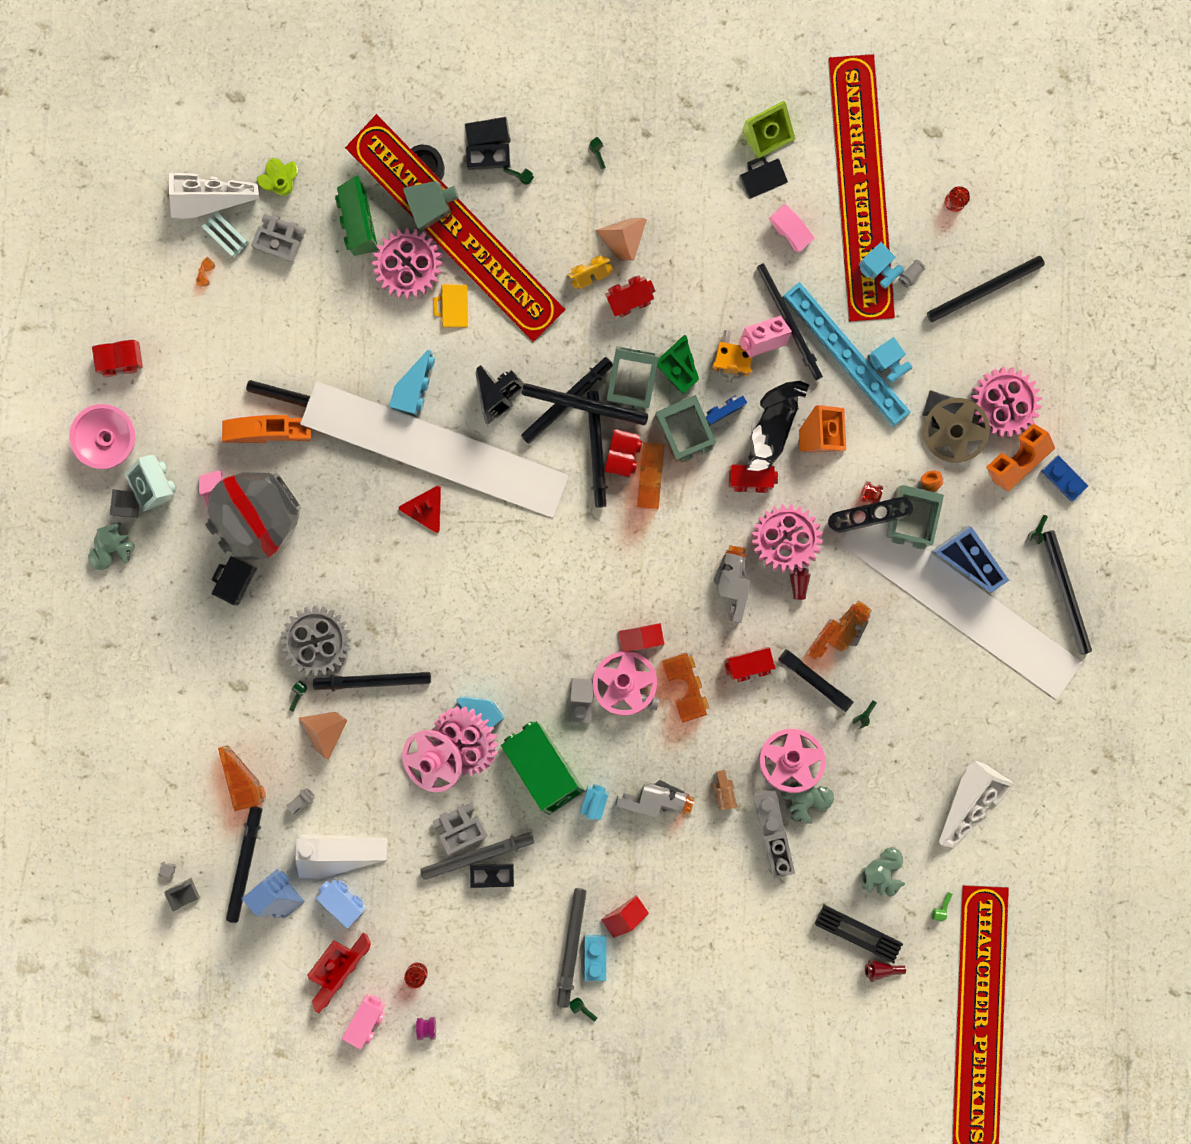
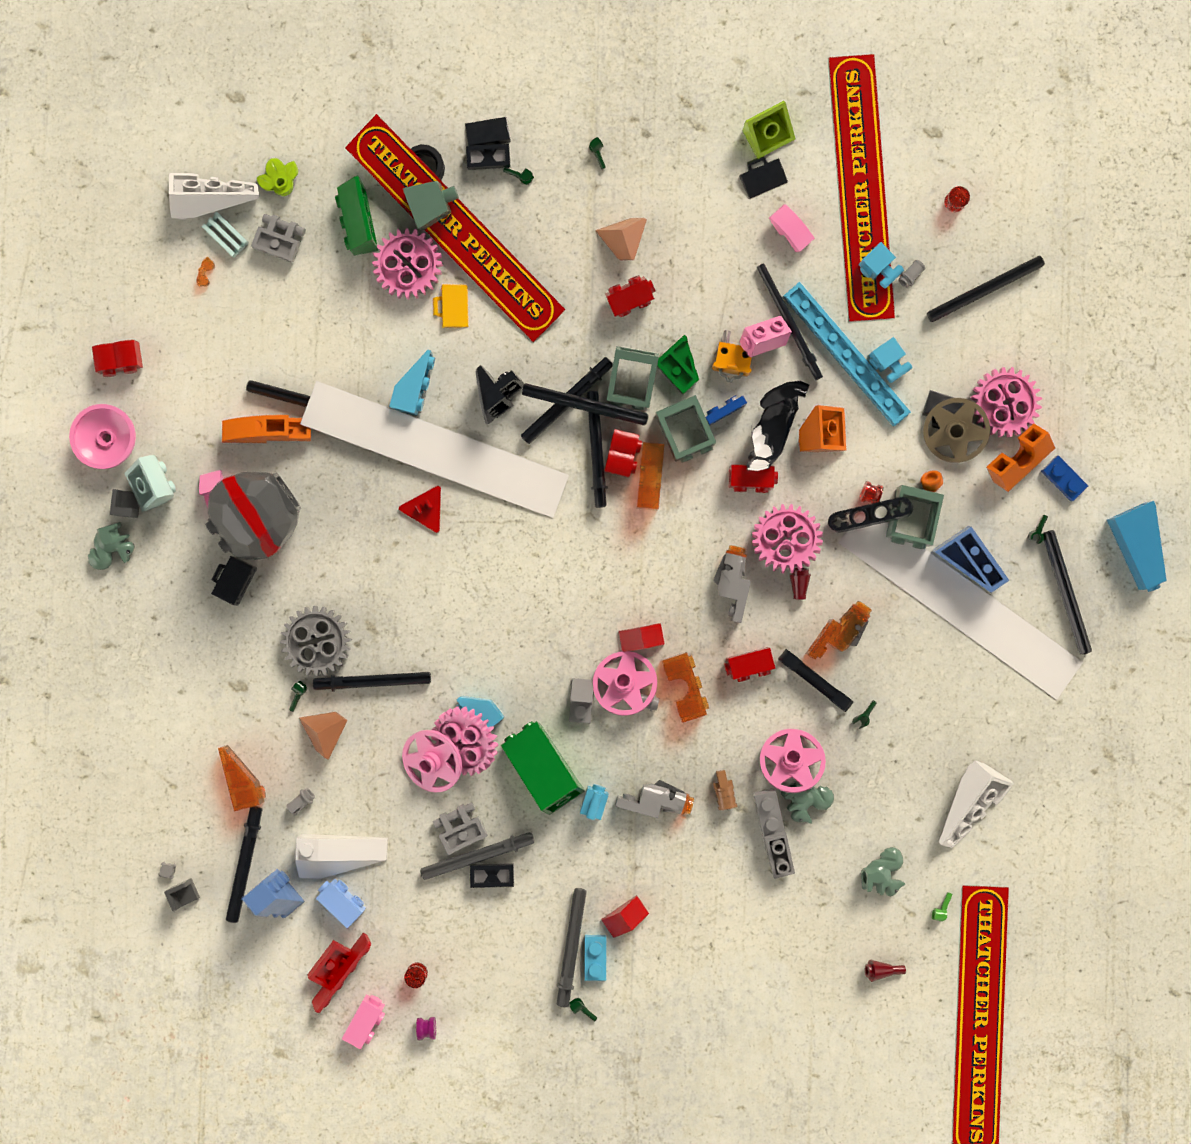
(582, 273): yellow hinge -> none
(886, 947): black container -> none
(1140, 544): none -> dark azure slope

